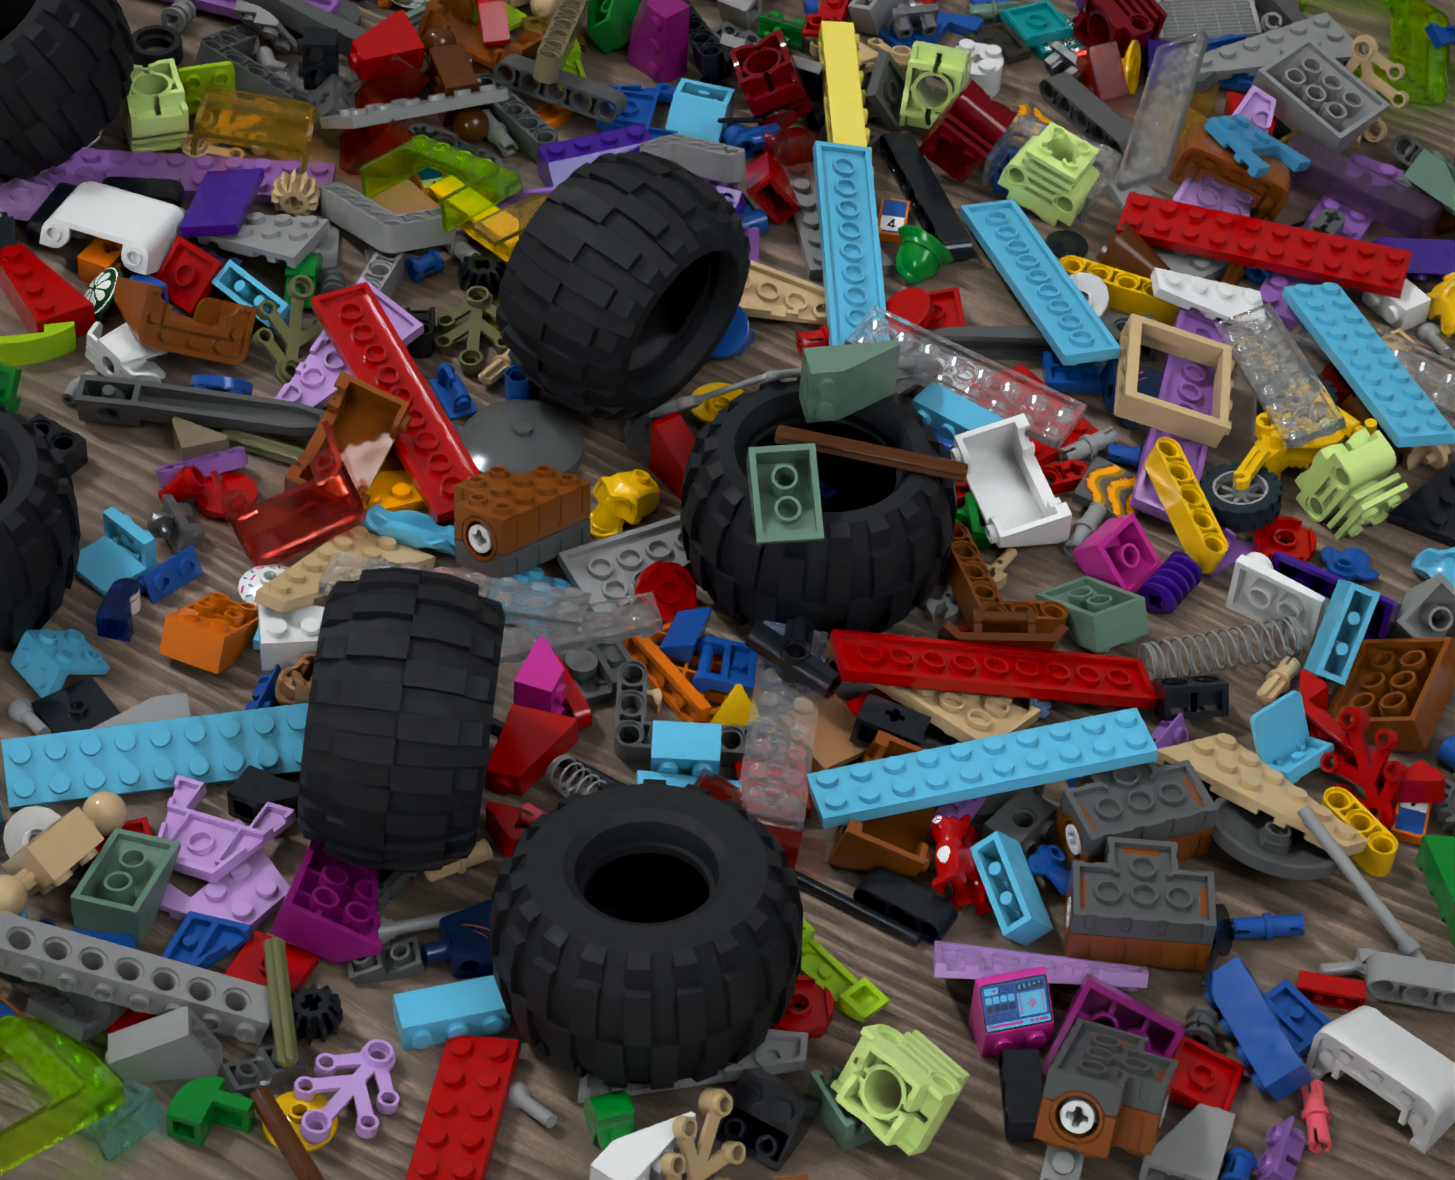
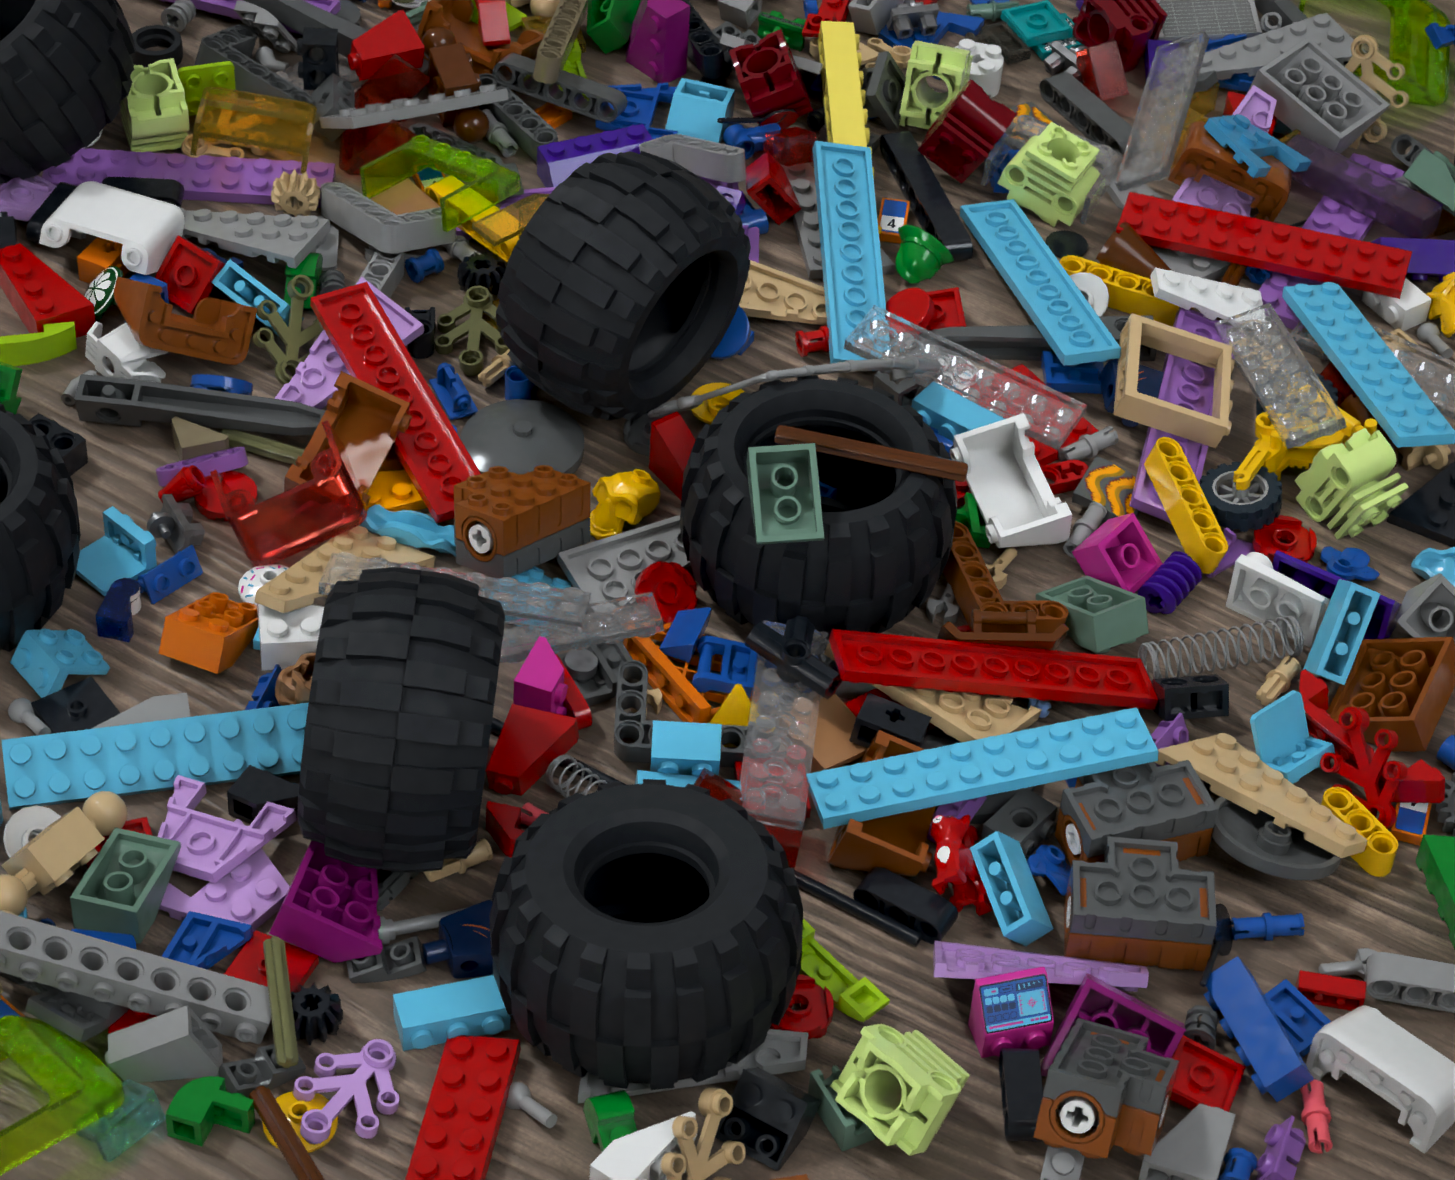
(222, 202): dark purple tile -> none
(846, 378): sand green slope -> none
(1125, 455): blue pin -> none
(1132, 65): yellow dish -> none
(1329, 221): dark grey beam -> none
(1406, 945): light grey bar -> none

